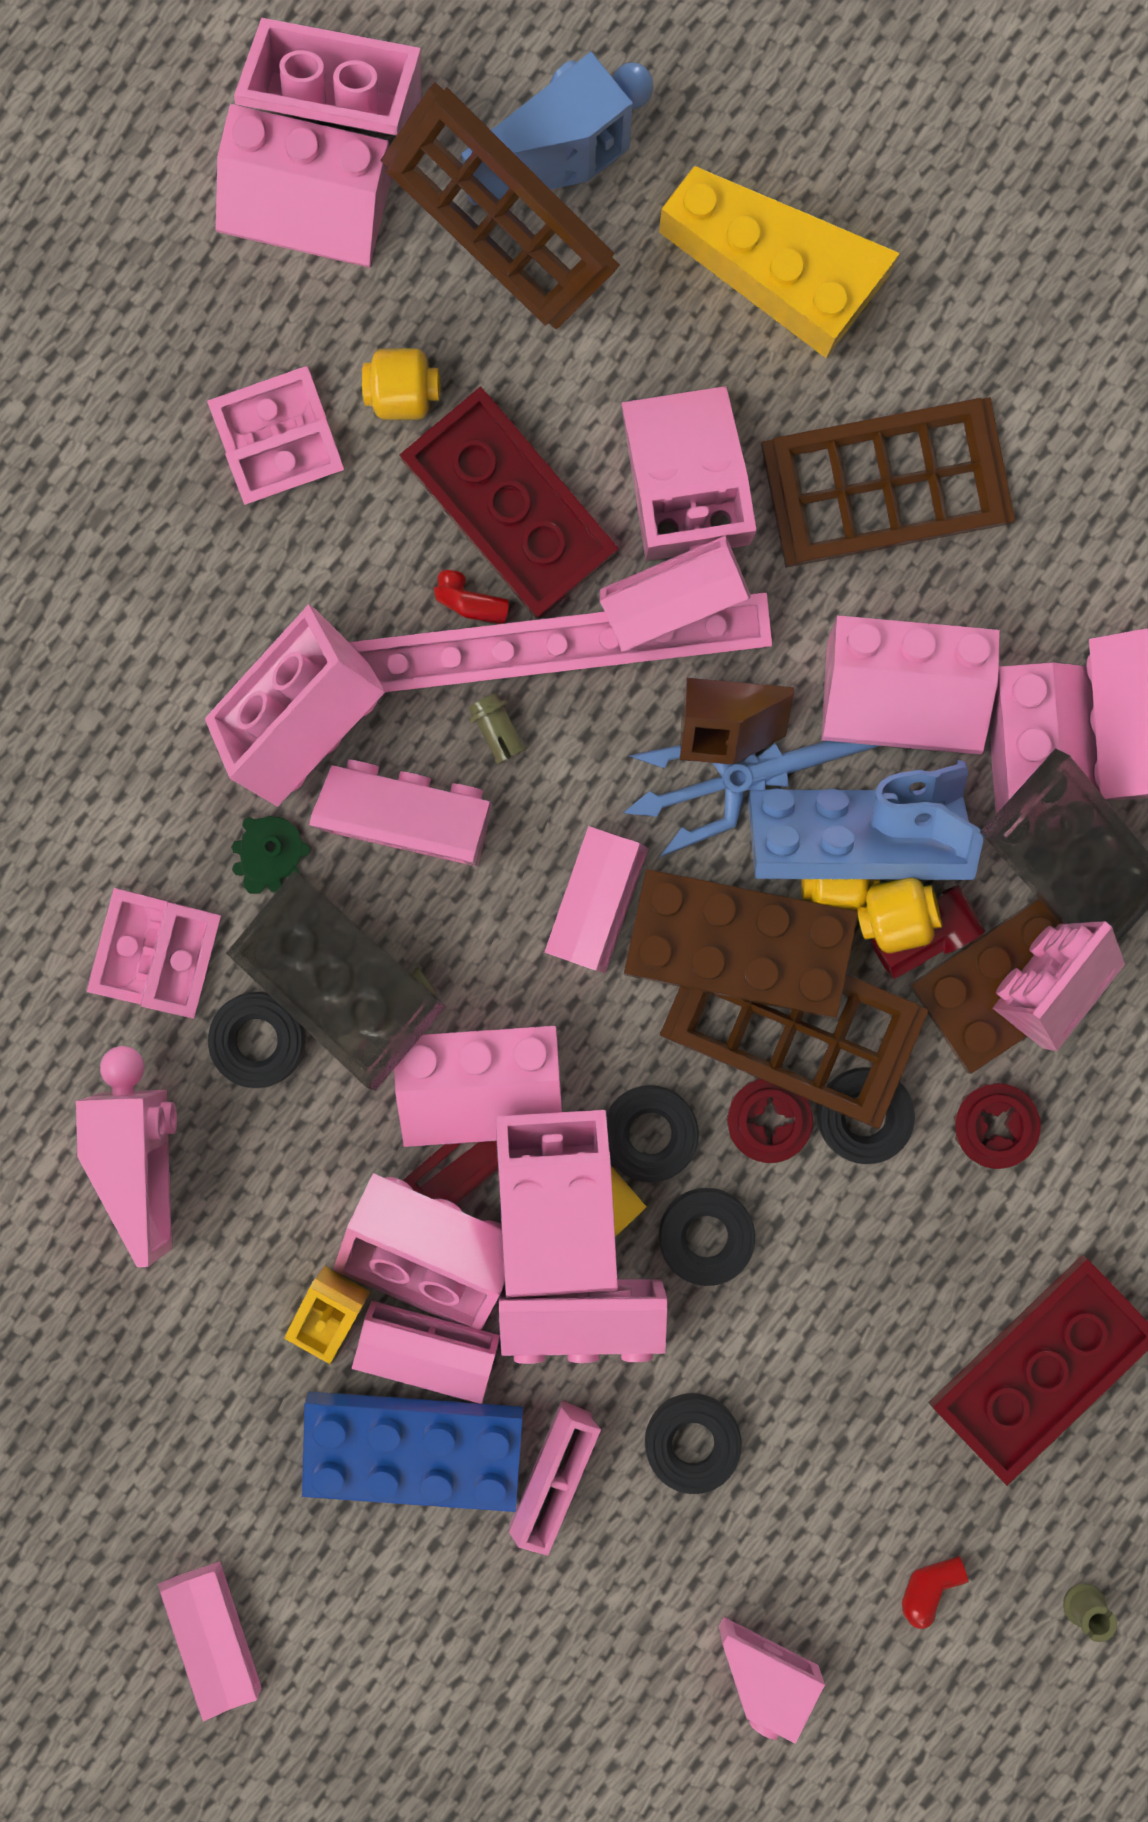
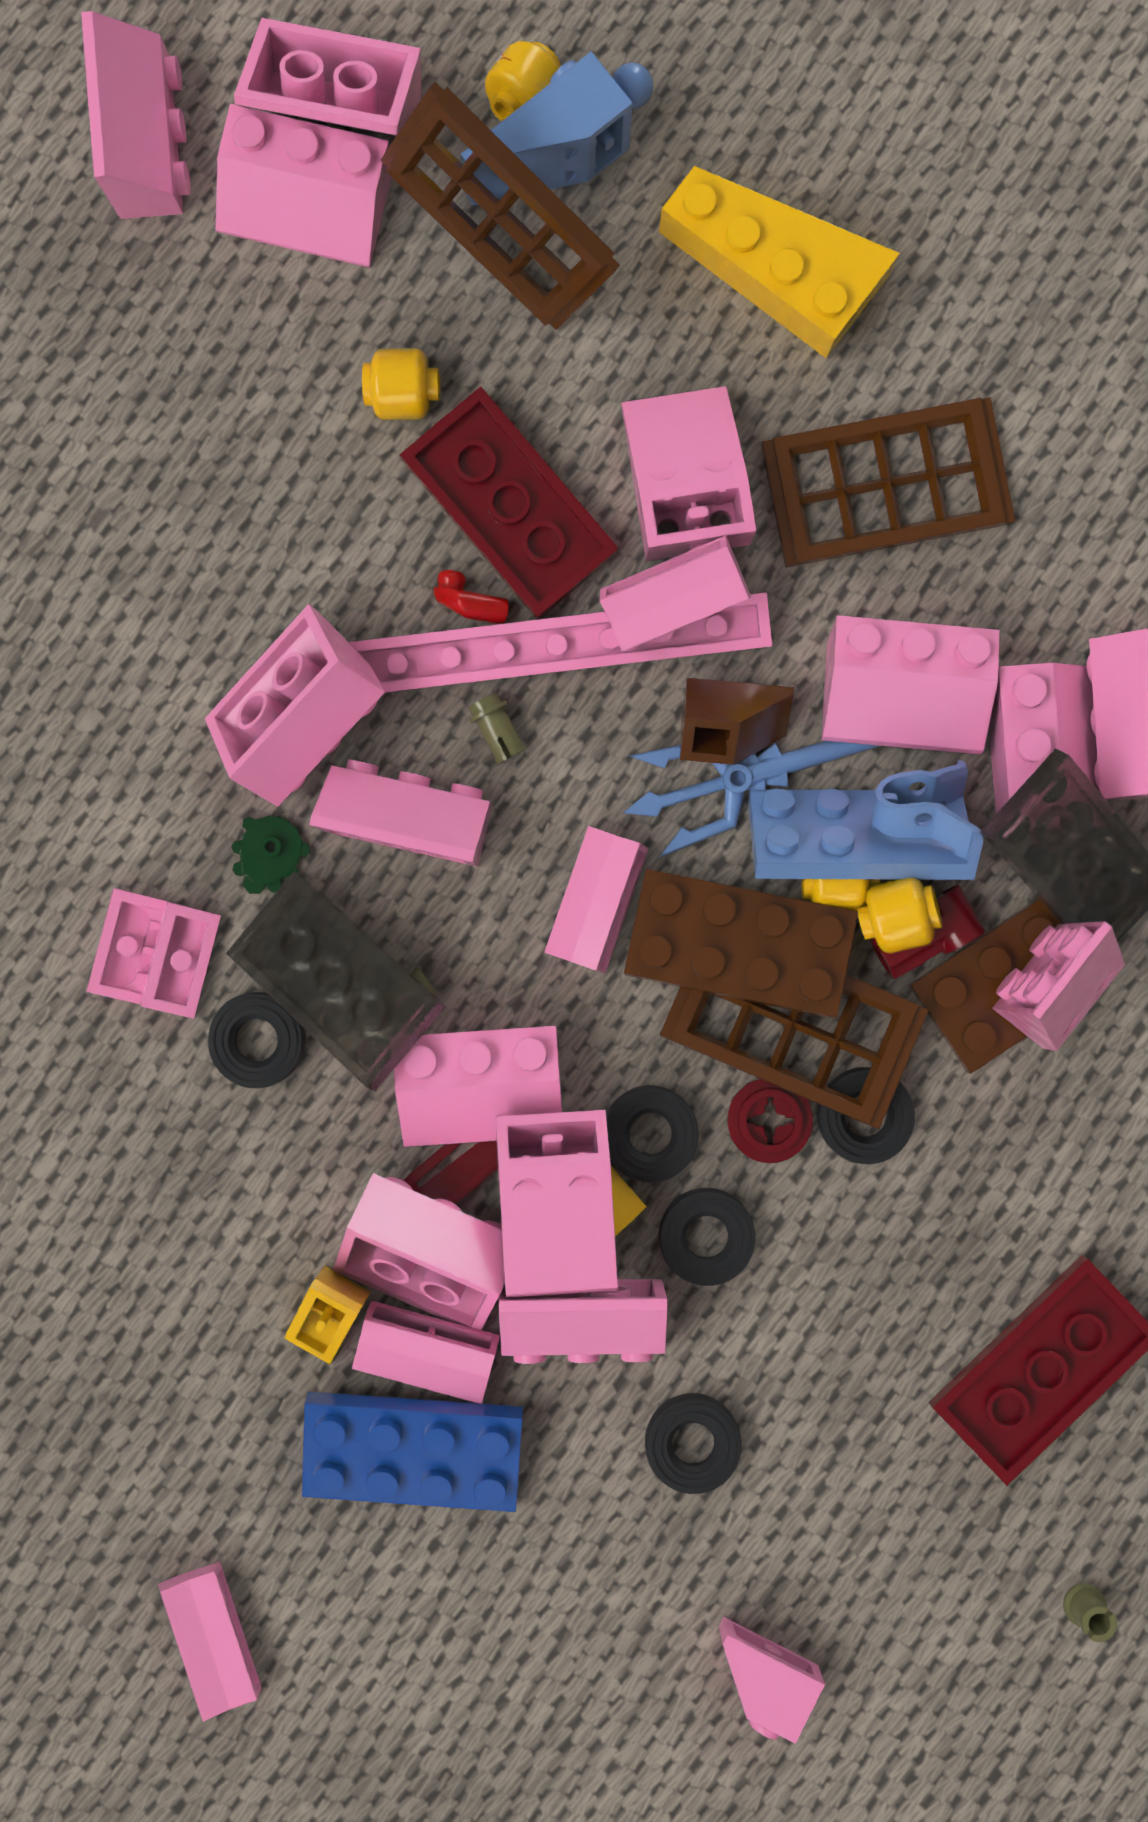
(127, 1154): bright pink slope -> none
(134, 118): none -> bright pink slope
(275, 435): bright pink slope -> none
(519, 76): none -> yellow head
(547, 1475): bright pink piece -> none
(926, 1588): red arm -> none
(1022, 1123): dark red gear -> none

